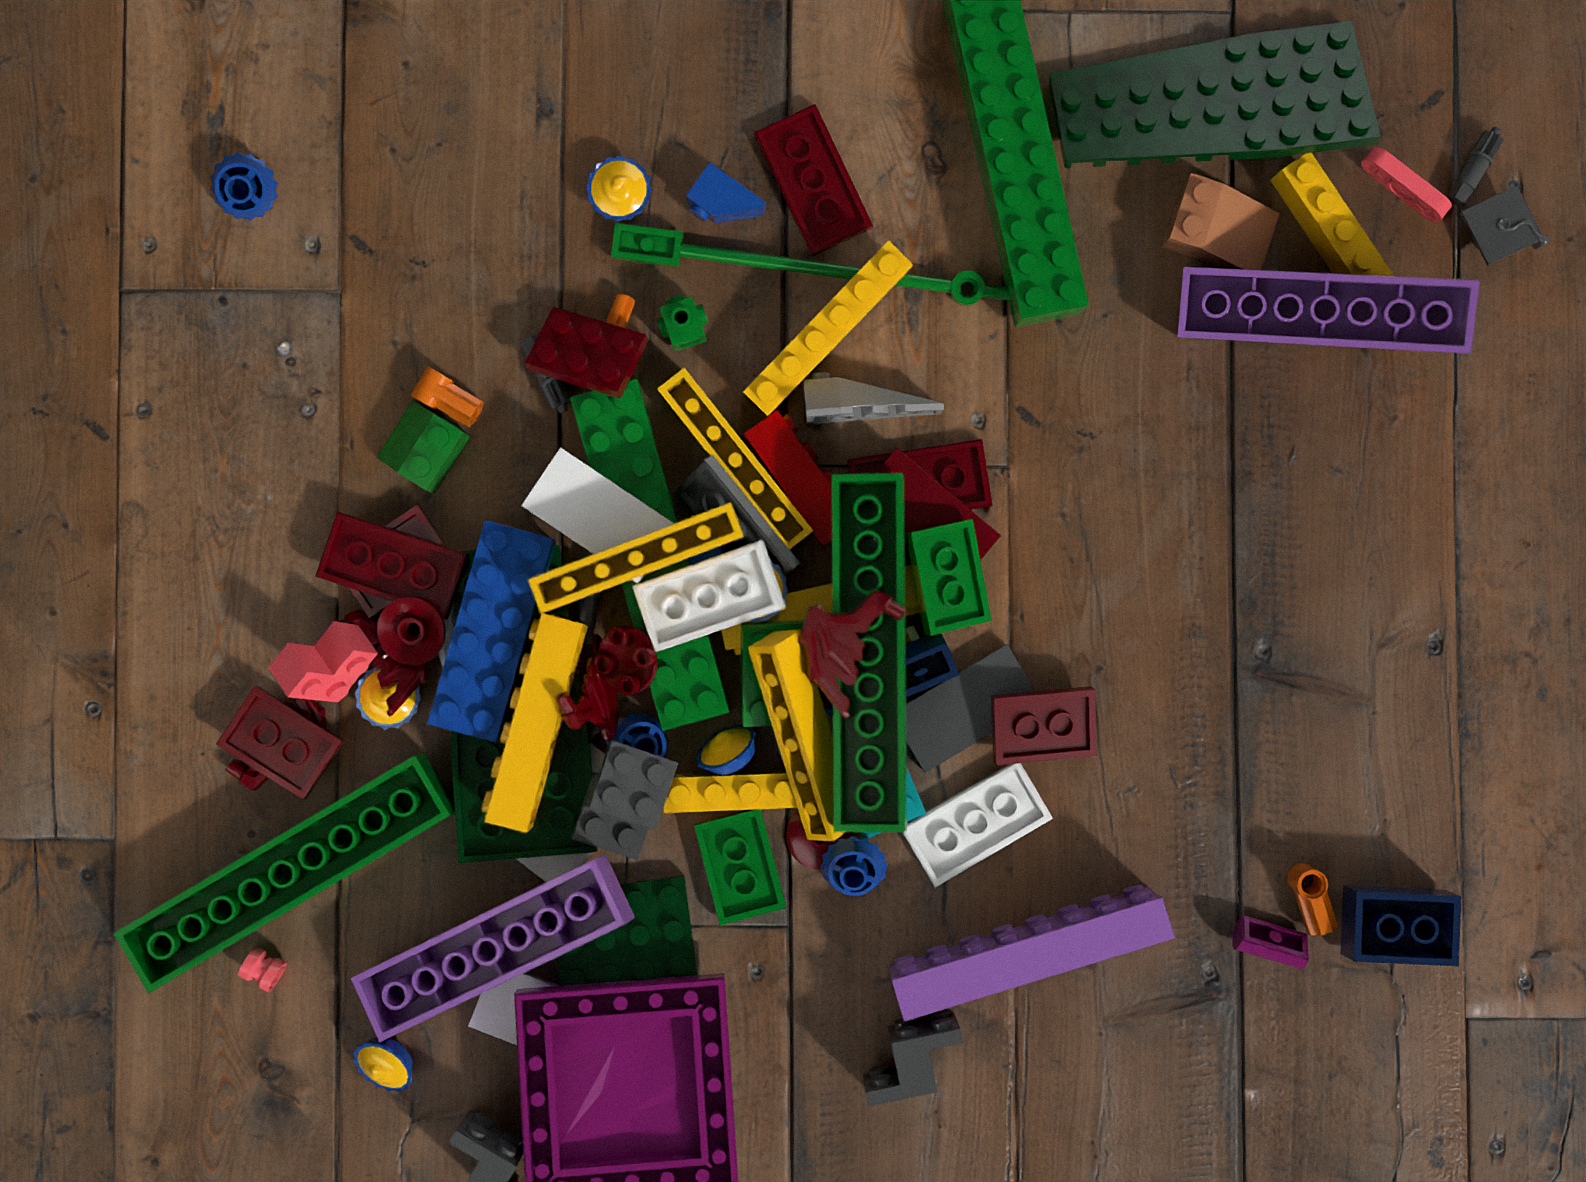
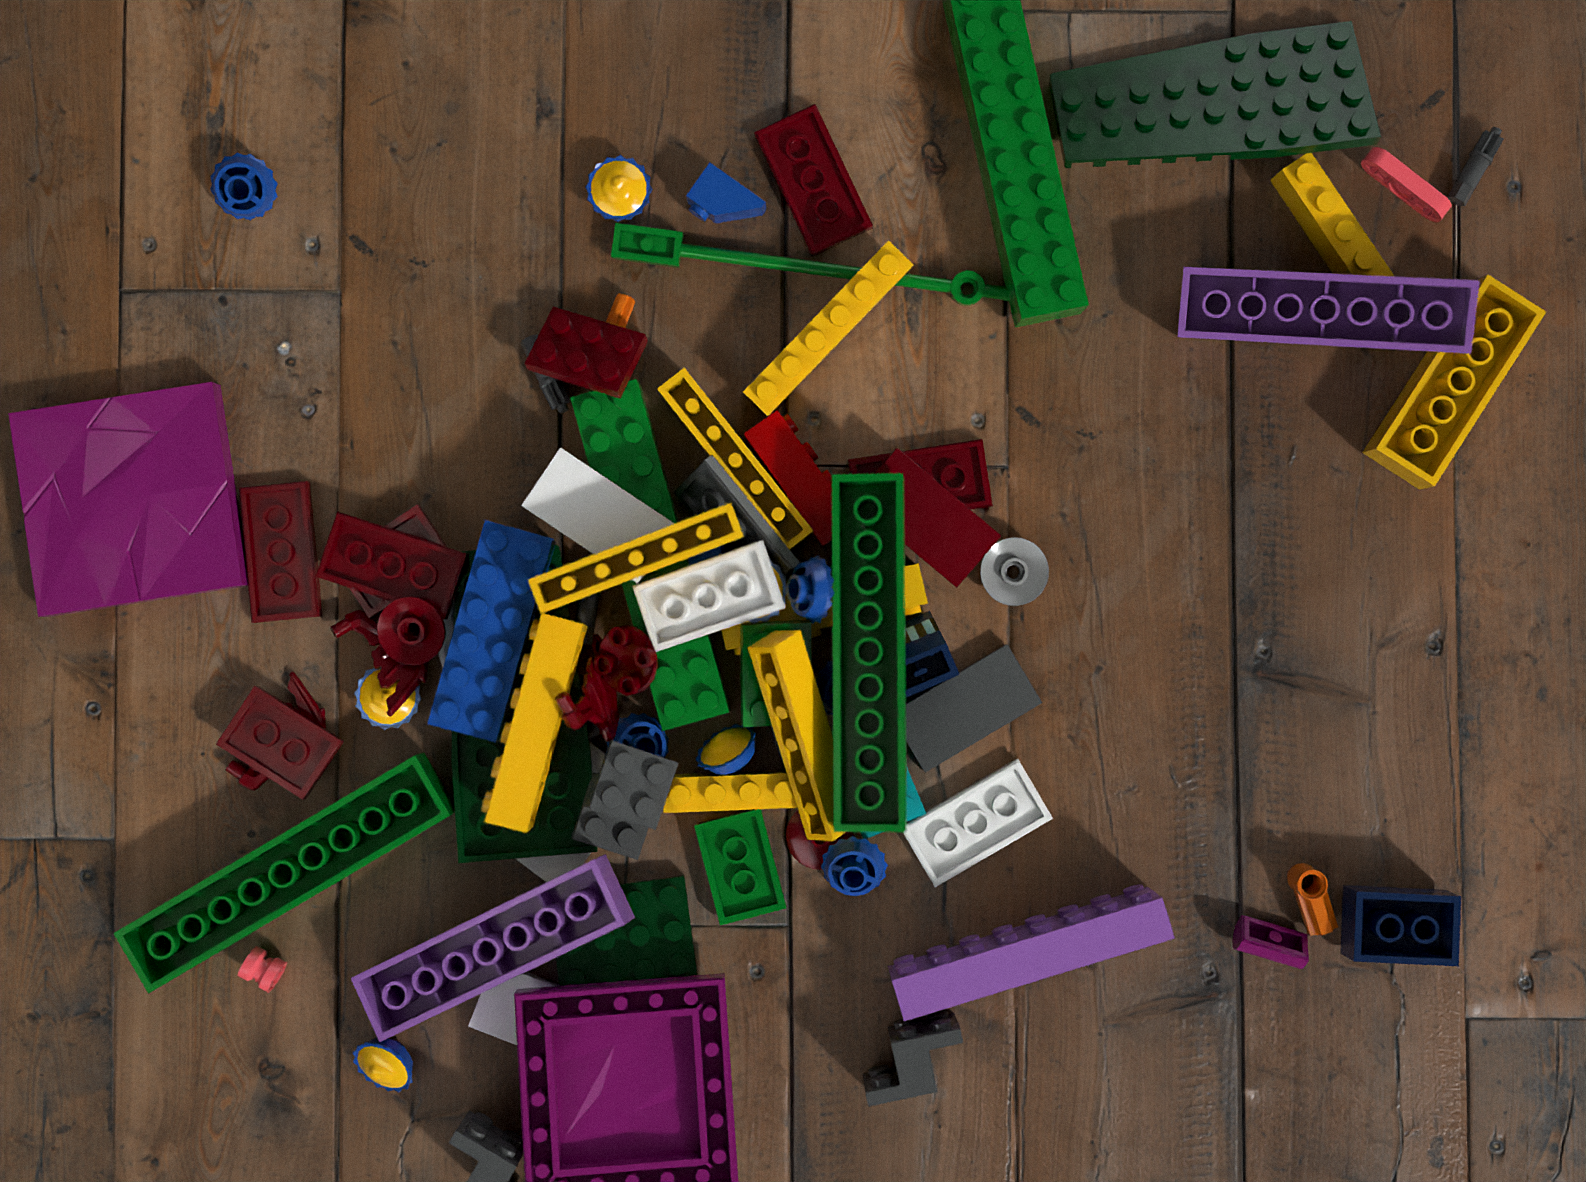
(129, 499): none -> magenta tile
(280, 552): none -> dark red tile
(326, 668): coral brick -> none
(423, 447): green slope -> none
(441, 394): orange piece -> none
(685, 334): green brick -> none
(811, 589): none -> blue piece
(834, 645): dark red animal -> none
(847, 400): light grey wedge -> none
(948, 577): green plate -> none
(1032, 571): none -> light grey dish
(1044, 725): dark red plate -> none
(1219, 225): nougat slope -> none
(1453, 389): none -> yellow brick
(1503, 226): dark grey hat -> none

